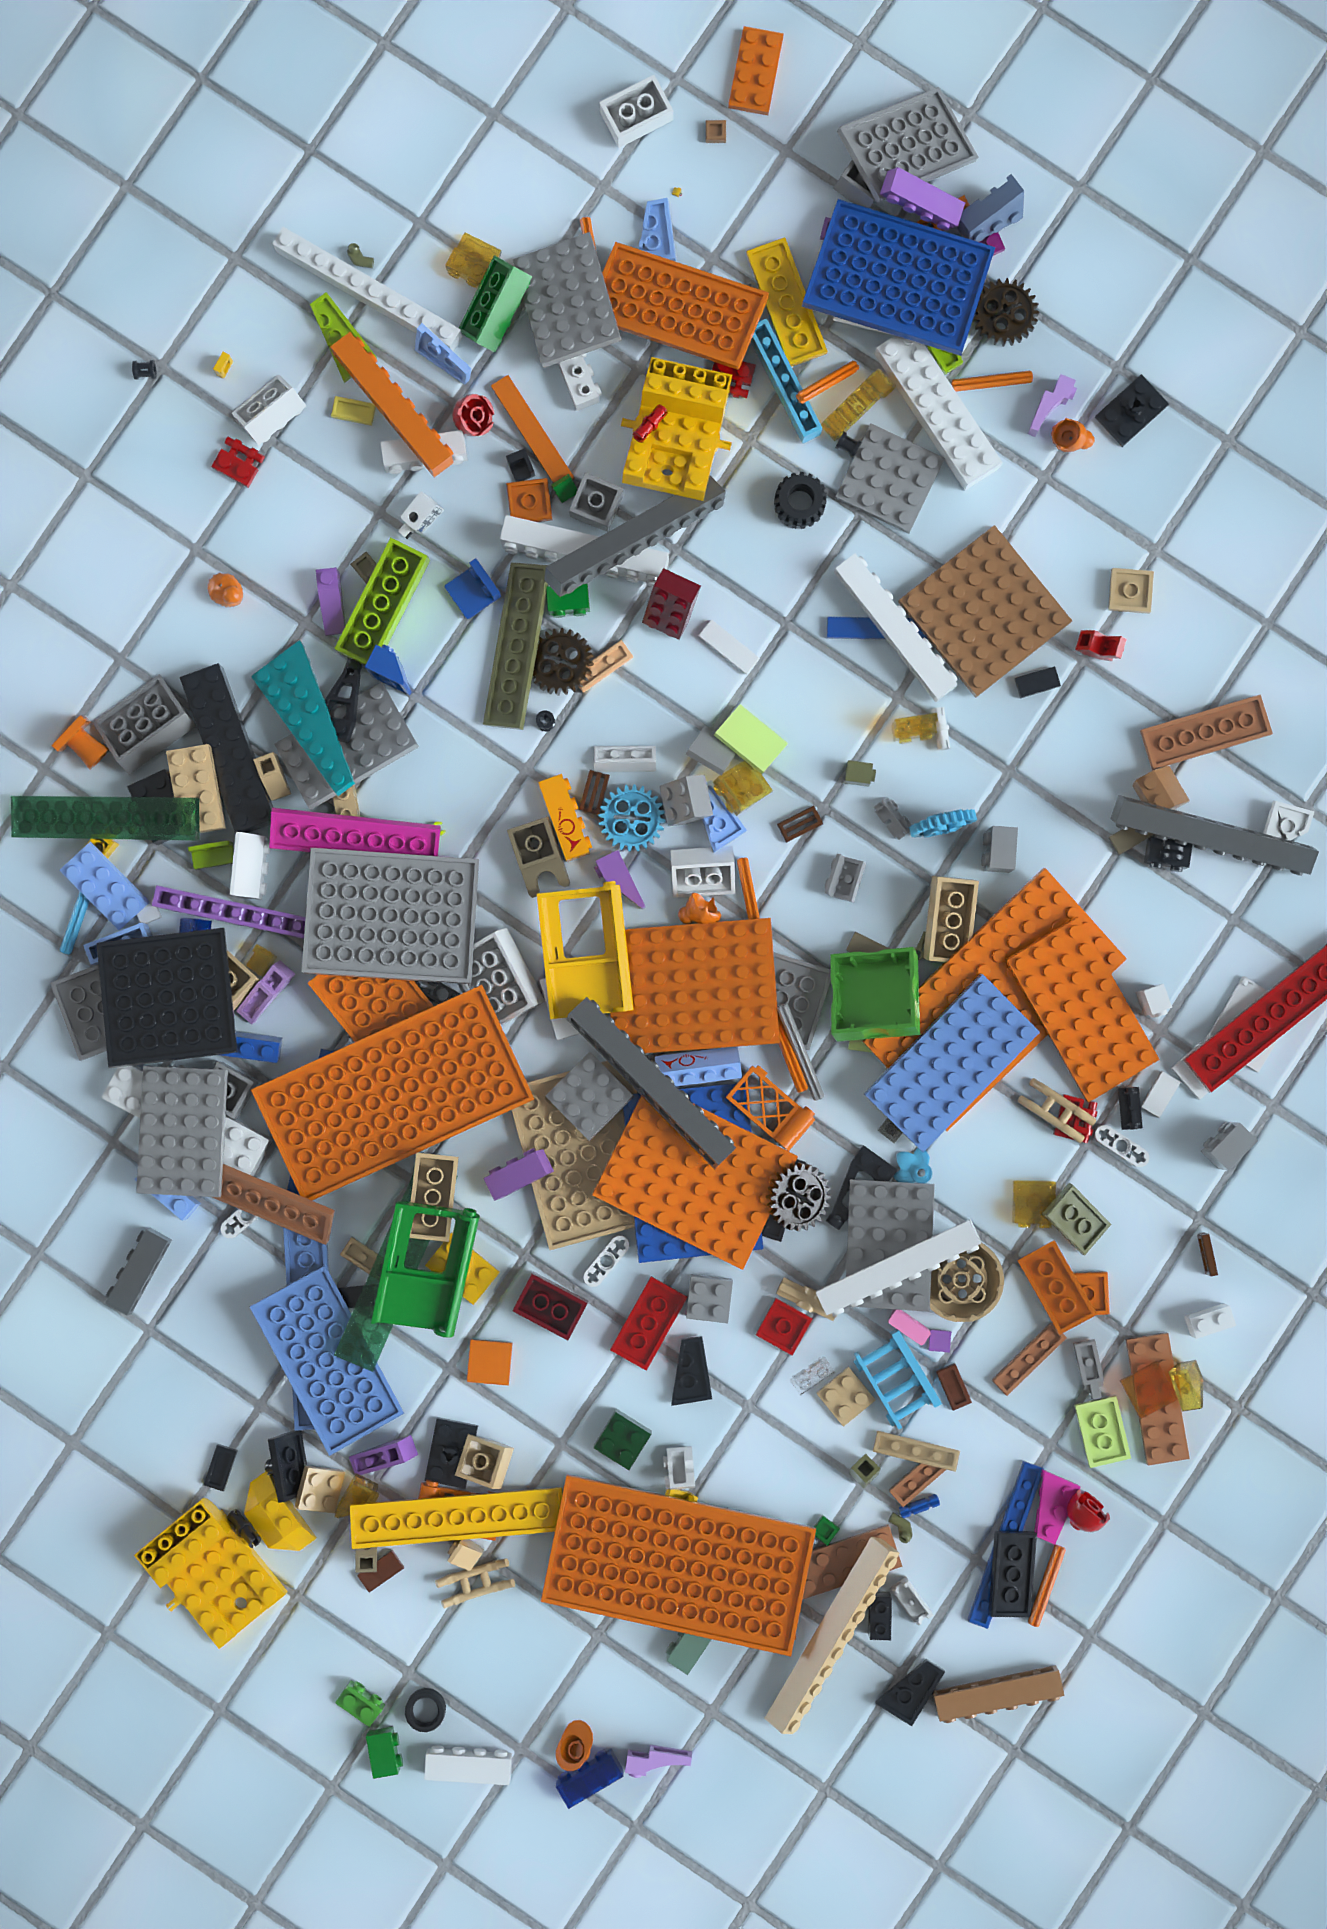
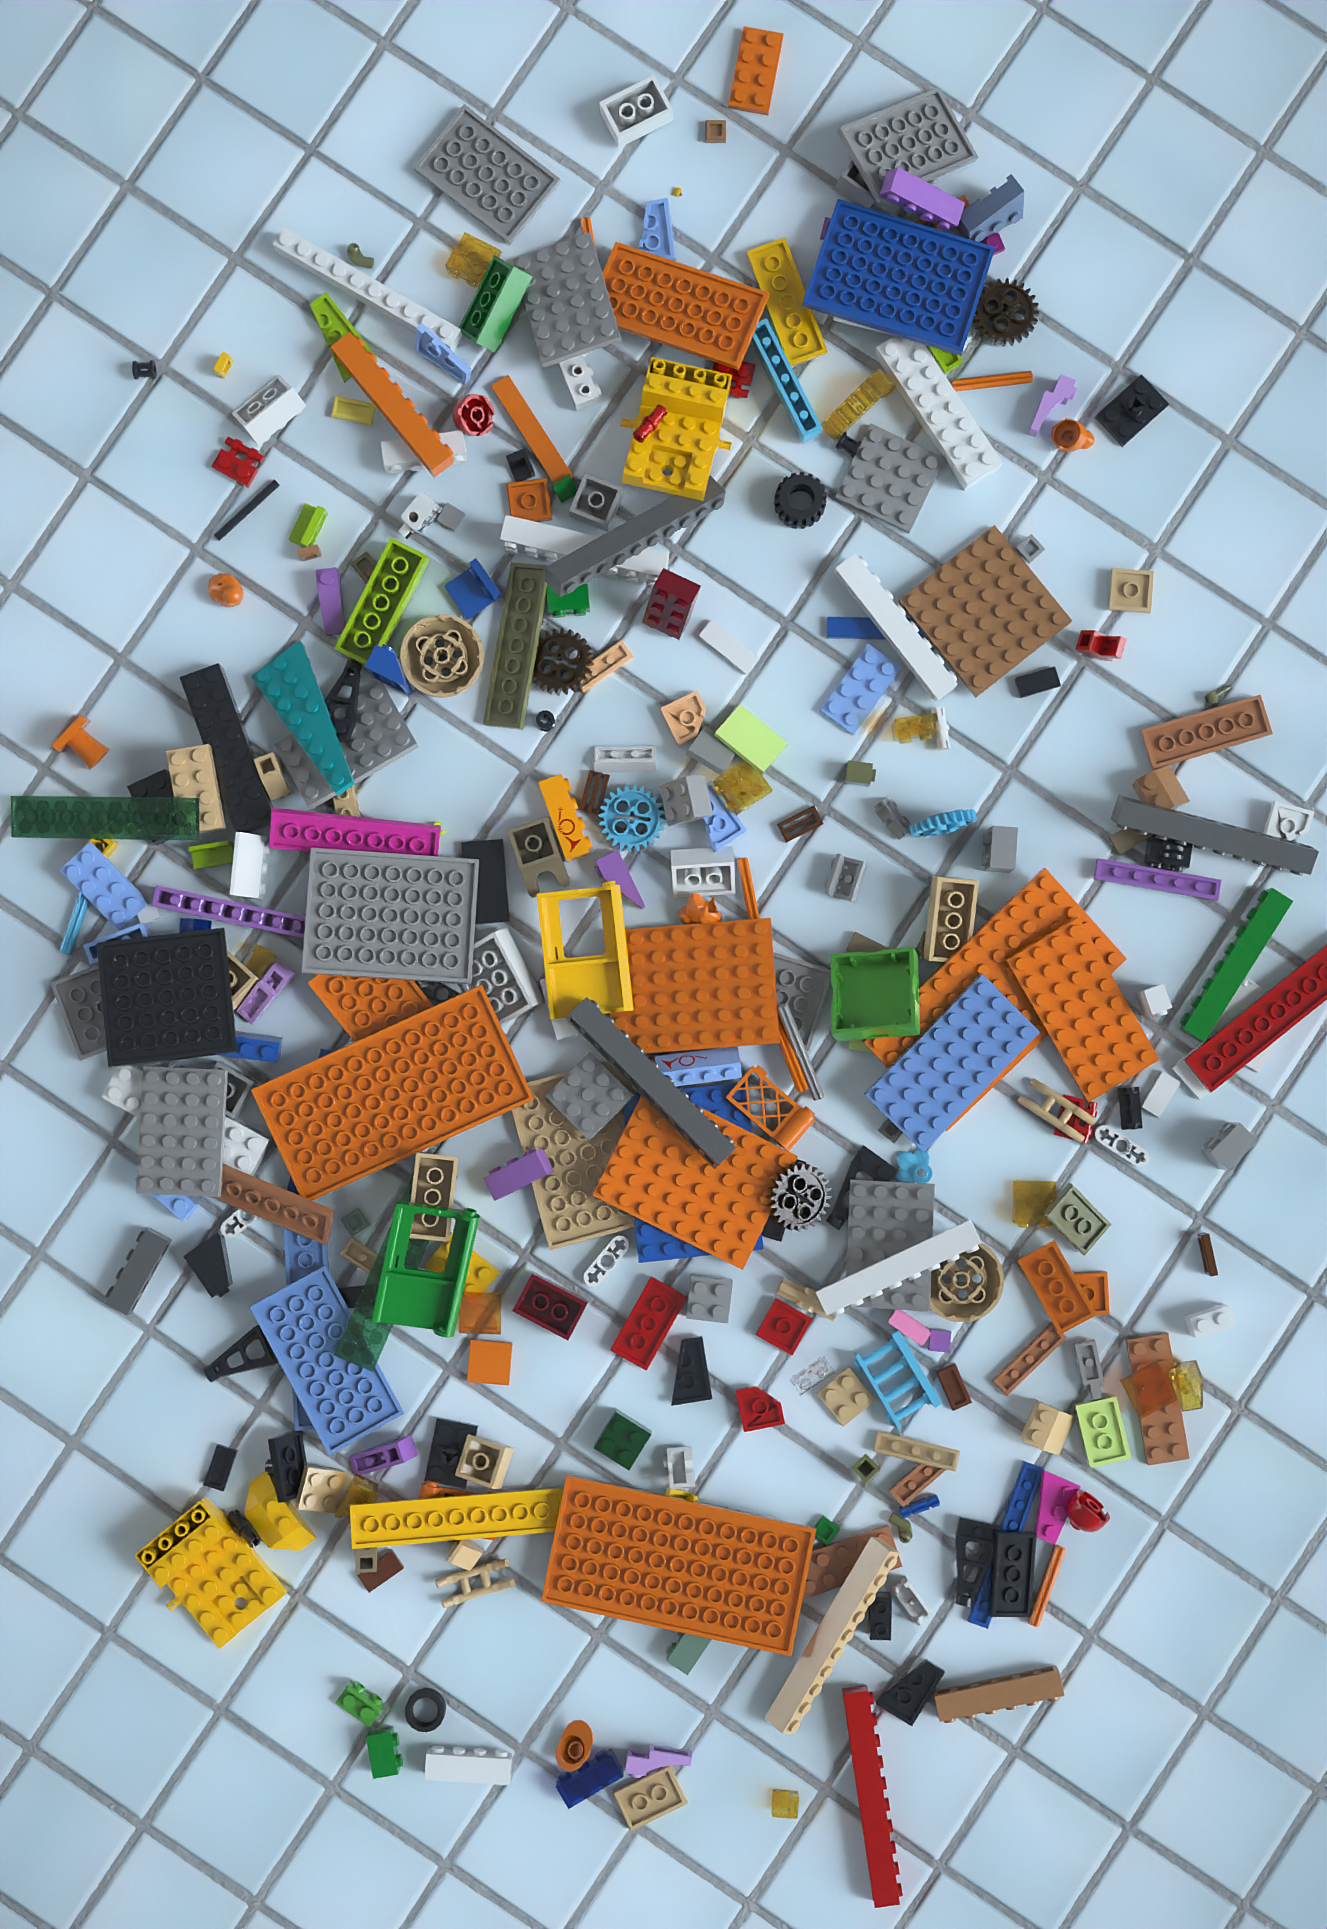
(144, 724): light grey slope -> none
(212, 1265): none -> black slope
(222, 1364): none -> black plate
(246, 510): none -> black bar
(308, 525): none -> lime panel
(309, 552): none -> medium nougat tile
(355, 1222): none -> sand green tile
(420, 644): none -> tan brick
(450, 517): none -> light grey tile
(480, 1313): none -> clear orange tile
(486, 174): none -> light grey plate
(492, 883): none -> black tile
(650, 1797): none -> tan tile
(685, 717): none -> light nougat plate
(758, 1409): none -> red plate
(785, 1804): none -> clear yellow panel
(827, 382): orange axle -> none
(860, 689): none -> light blue plate
(871, 1796): none -> red brick
(979, 1532): none -> black plate
(1030, 548): none -> light grey plate
(1047, 1427): none -> tan slope
(1157, 879): none -> medium lavender plate
(1212, 698): none -> olive hand
(1235, 965): none -> green brick

